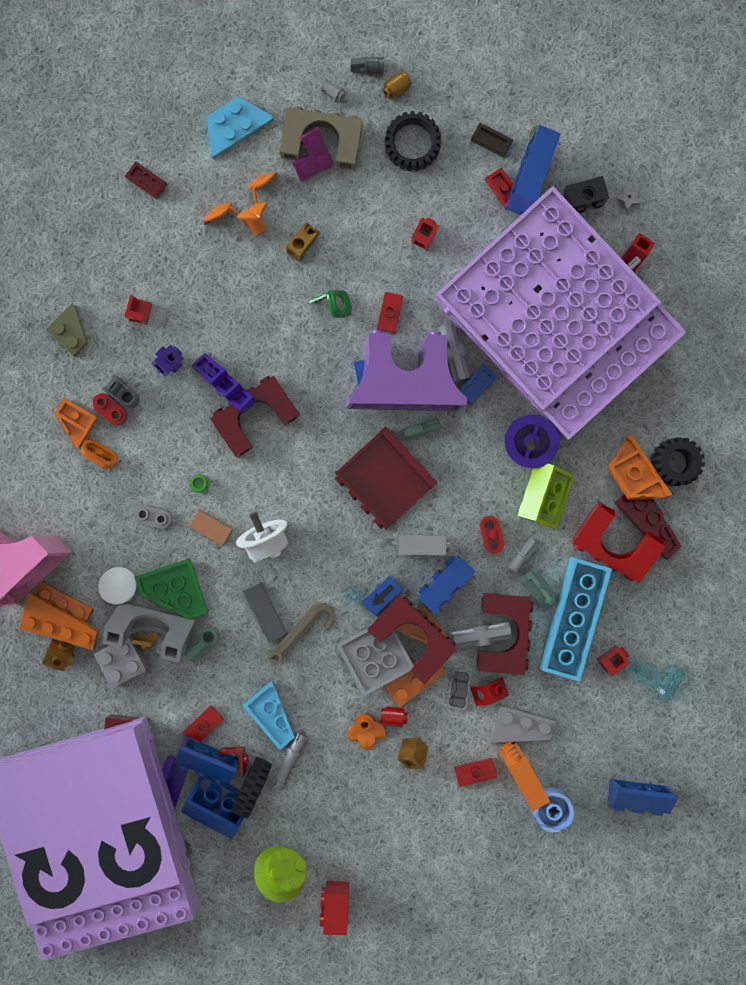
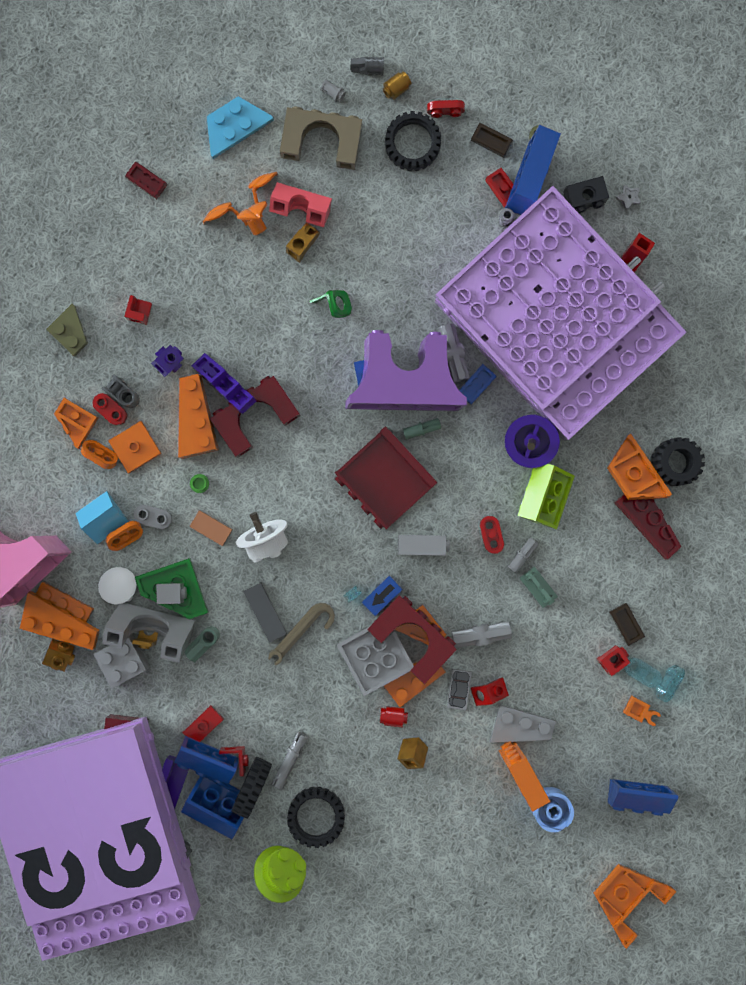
(100, 517): none -> medium azure slope
(125, 535): none -> orange plate
(134, 447): none -> orange plate
(171, 593): none -> light grey brick
(195, 427): none -> orange wedge
(270, 715): medium azure wing -> none
(287, 198): none -> coral arch
(315, 840): none -> black tyre
(317, 157): magenta plate -> none
(334, 908): red brick -> none
(366, 734): orange plate -> none
(390, 312): red plate -> none
(421, 240): red brick -> none
(445, 583): blue wedge -> none
(446, 107): none -> red plate
(475, 772): red plate -> none
(506, 221): none -> light grey pin
(513, 659): dark red arch -> none
(575, 619): medium azure brick -> none
(622, 893): none -> orange wing
(627, 624): none -> dark brown tile
(632, 564): red arch -> none
(639, 710): none -> orange plate

